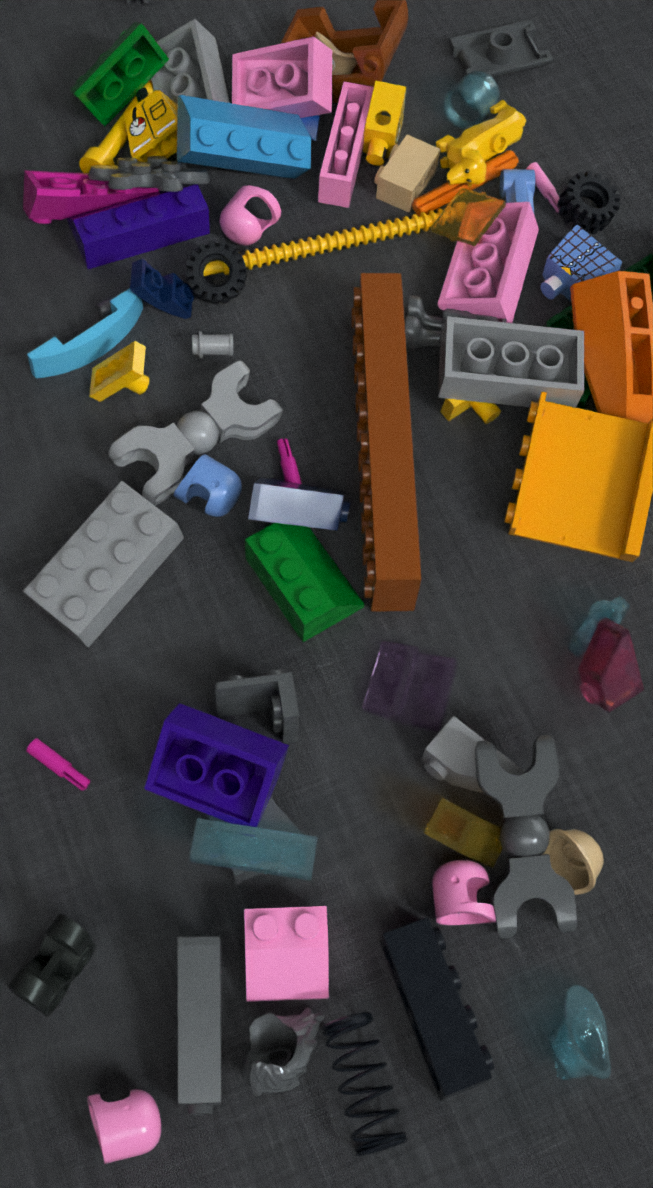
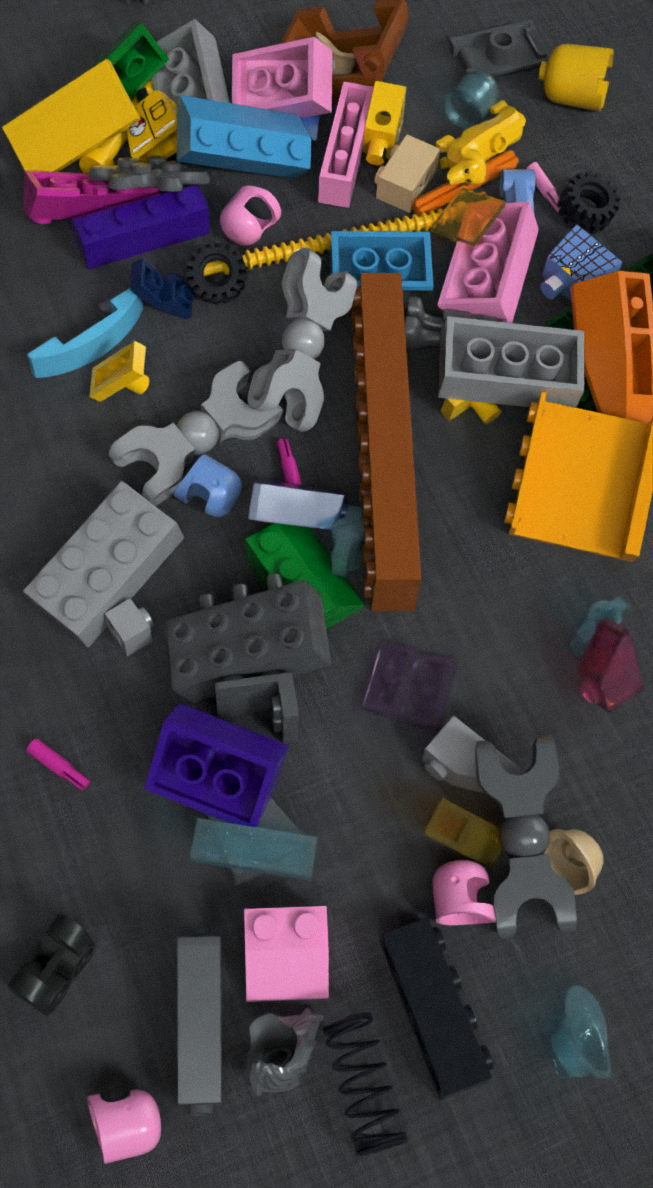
(72, 120): none -> yellow tile
(130, 626): none -> light grey plate
(212, 344): light grey pin -> none
(247, 637): none -> dark grey piece
(294, 369): none -> light grey piece
(347, 536): none -> clear light blue piece
(384, 253): none -> dark azure slope
(577, 75): none -> yellow cylinder

